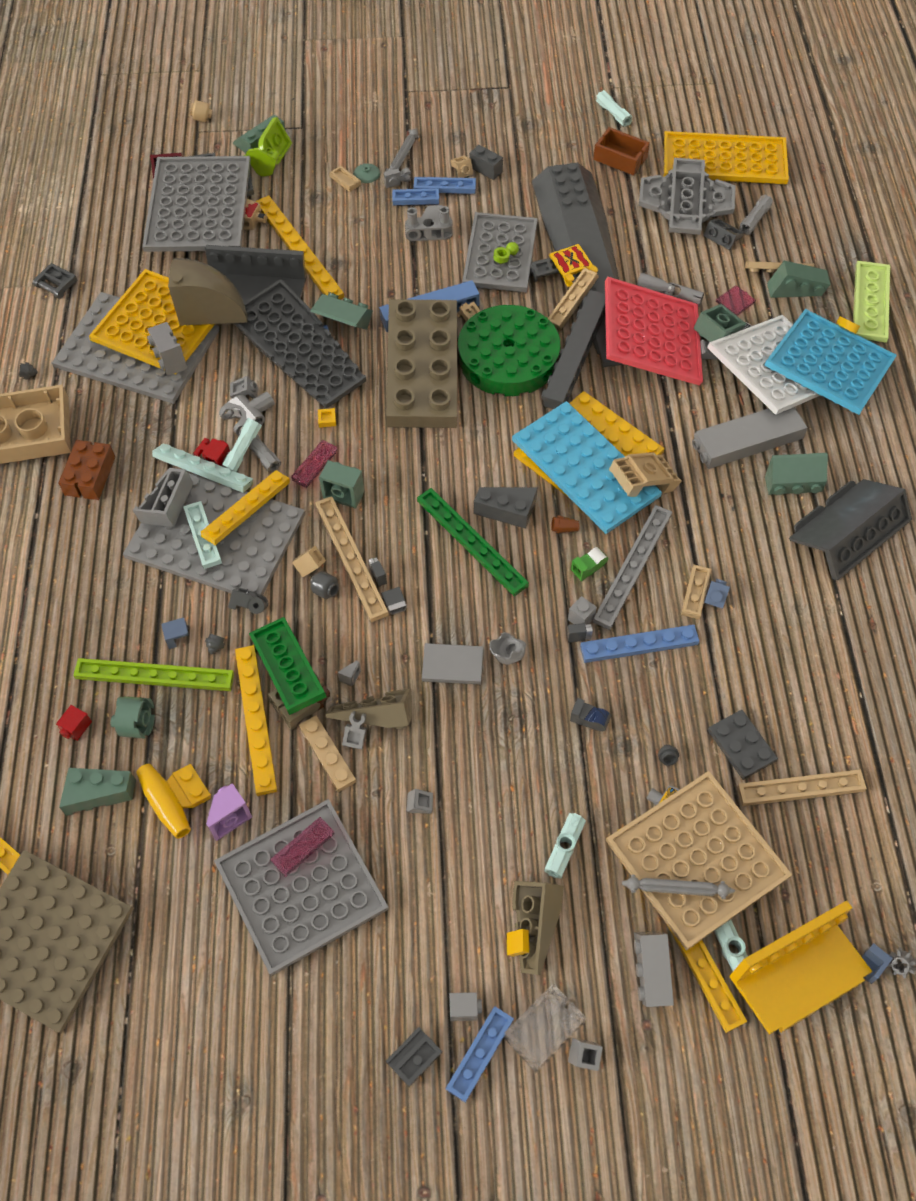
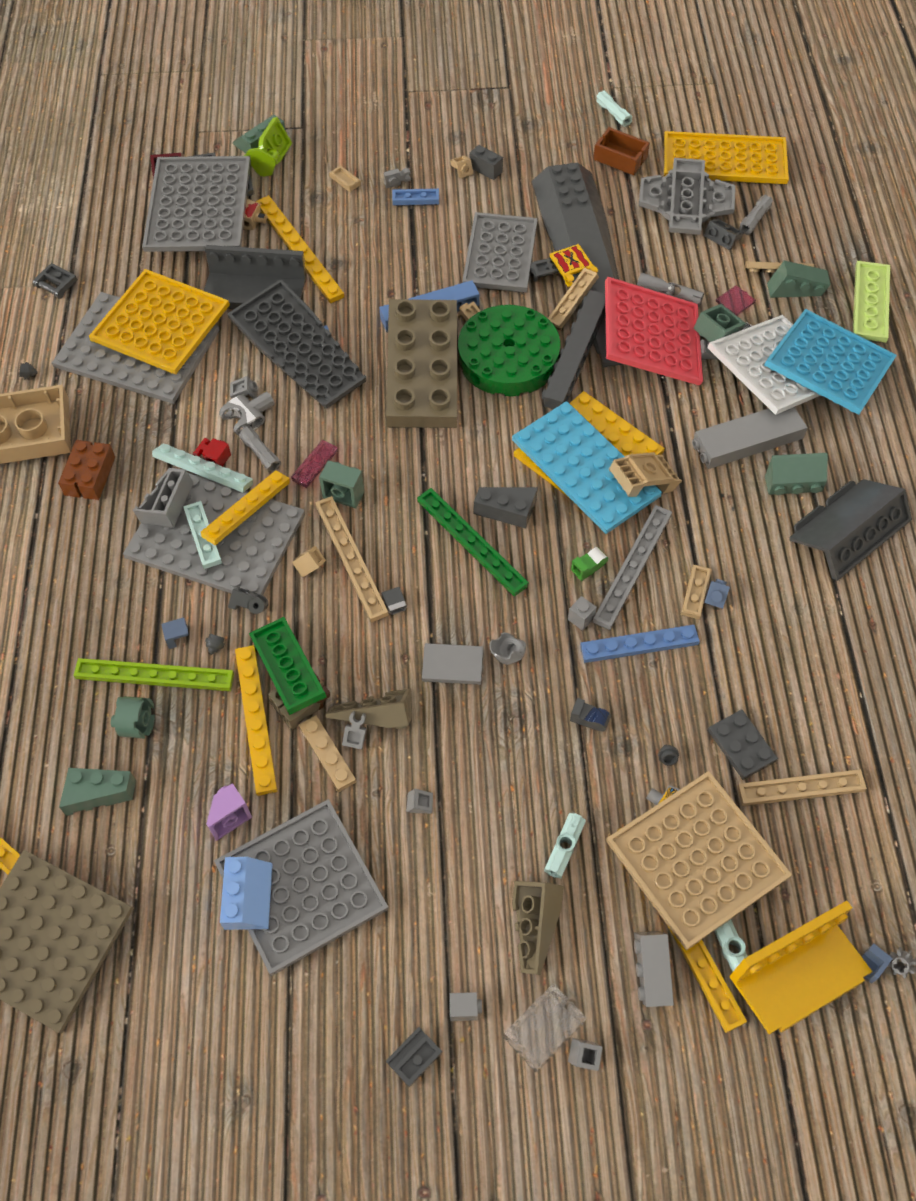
(73, 723): red brick -> none
(166, 349): light grey wedge -> none
(169, 797): yellow plate -> none
(200, 111): tan head -> none
(204, 294): dark tan brick -> none
(246, 894): none -> light blue slope
(248, 433): light aqua axle -> none
(302, 846): clear pink plate -> none
(324, 585): dark grey head -> none
(326, 417): yellow tile -> none
(343, 310): sand green slope -> none
(350, 673): light grey slope -> none
(367, 173): sand green piece -> none
(377, 571): dark grey piece -> none
(403, 151): light grey wheel -> none
(433, 224): light grey piece -> none
(446, 185): medium blue plate -> none
(479, 1054): medium blue plate -> none
(501, 254): lime plate -> none
(518, 942): yellow tile -> none
(563, 524): dark orange cone -> none
(579, 632): dark grey piece -> none
(678, 887): light grey wheel -> none
(847, 324): yellow beam -> none

